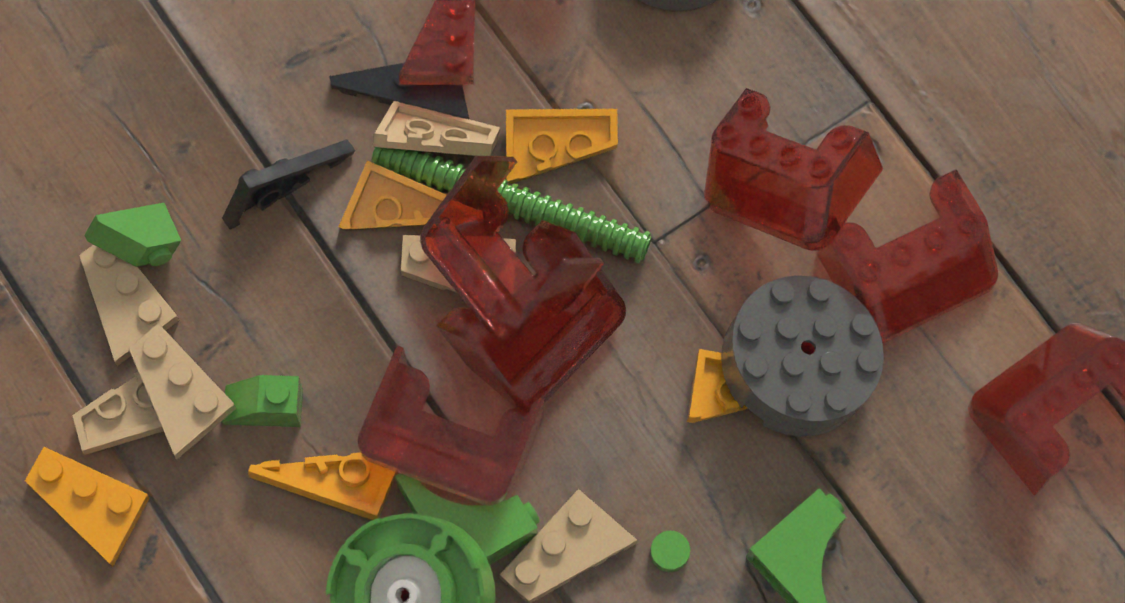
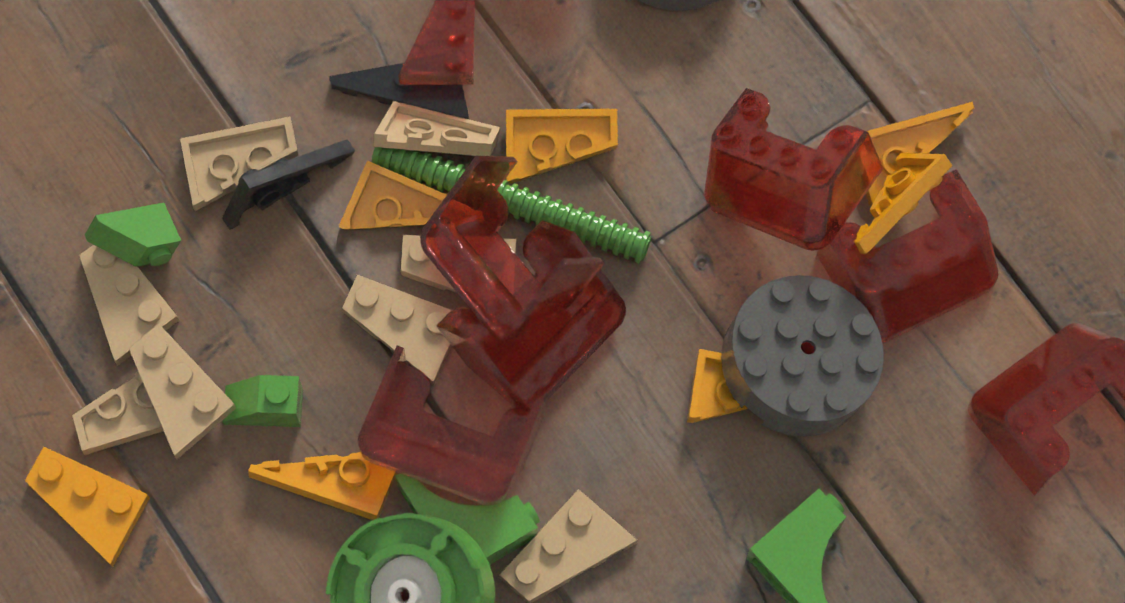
(221, 157): none -> tan wing
(400, 321): none -> tan wing
(670, 551): bright green tile -> none
(901, 194): none -> light orange wing
(913, 136): none -> light orange wing

